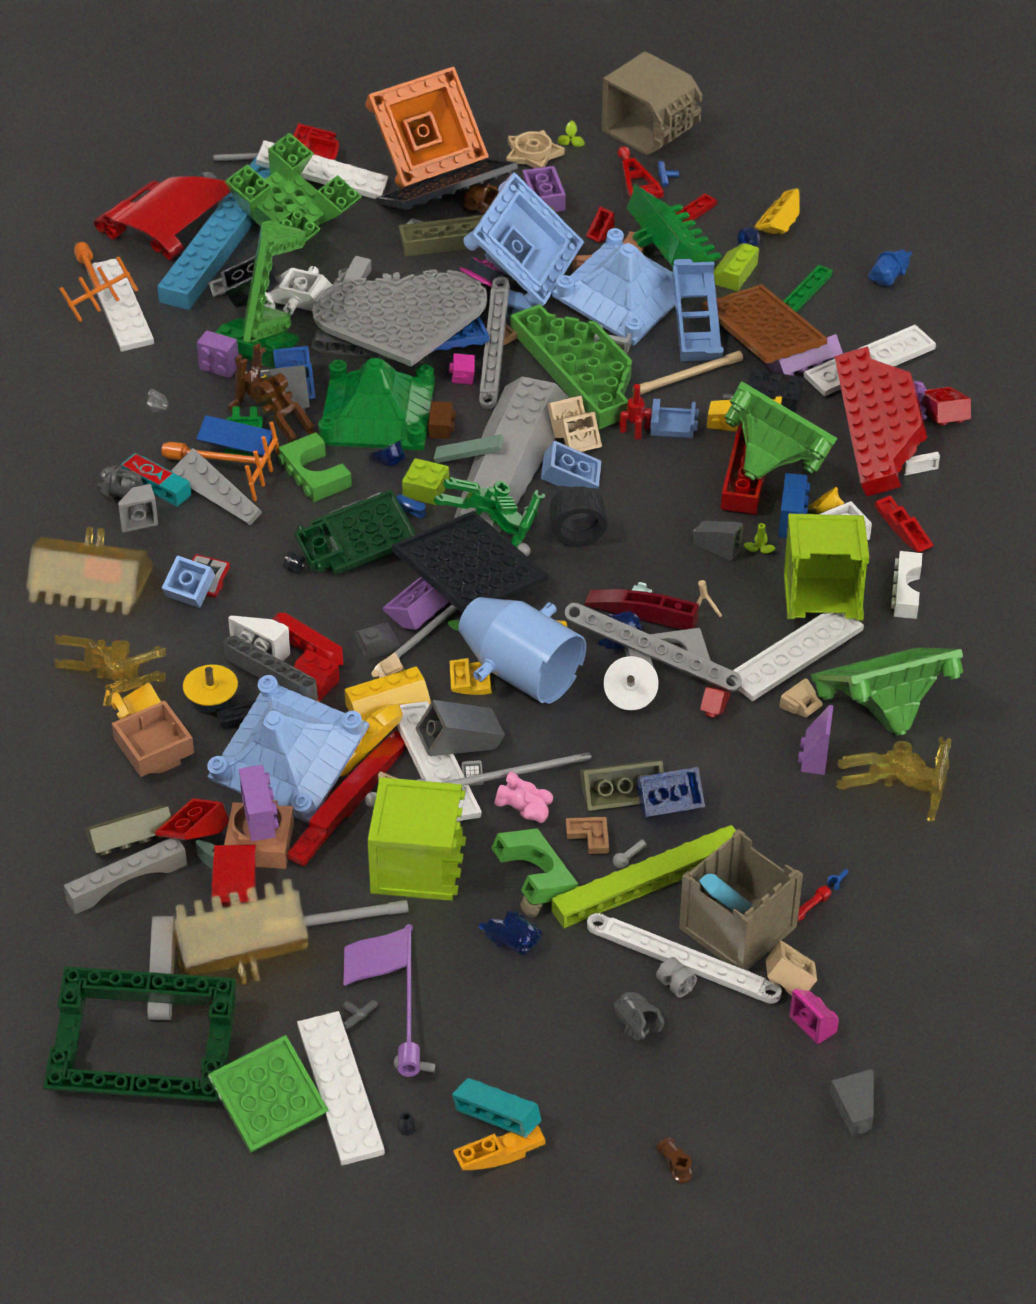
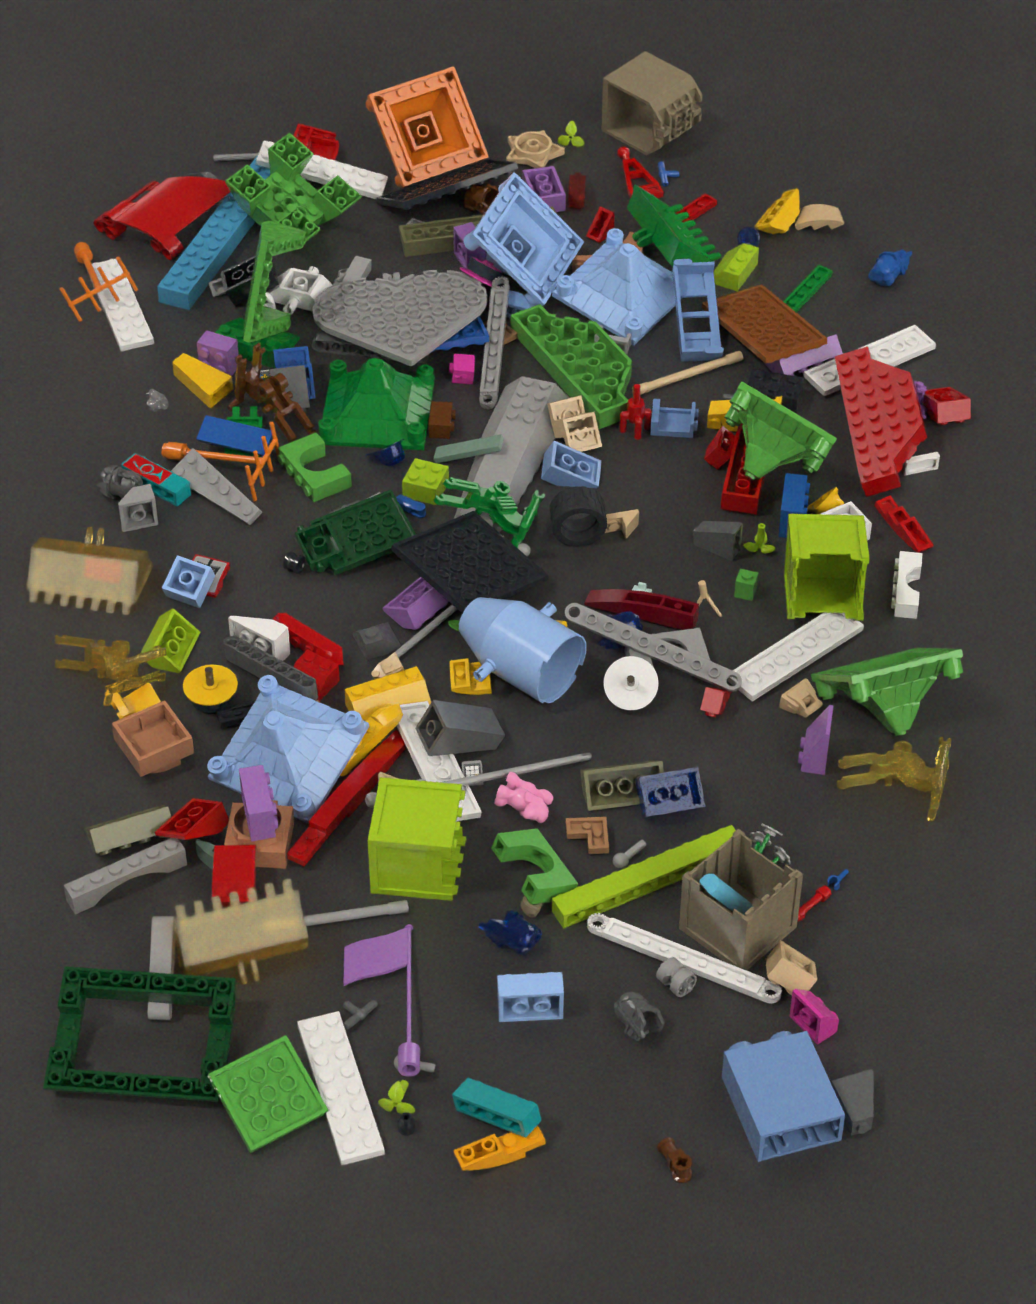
(175, 635): none -> lime slope
(202, 379): none -> yellow slope
(396, 1094): none -> lime plant
(461, 252): none -> medium lavender brick
(530, 996): none -> light blue brick
(577, 188): none -> clear red piece
(624, 521): none -> tan slope
(720, 448): none -> red slope
(746, 584): none -> bright green brick
(761, 840): none -> light grey plant
(782, 1095): none -> medium blue brick
(818, 216): none -> tan slope

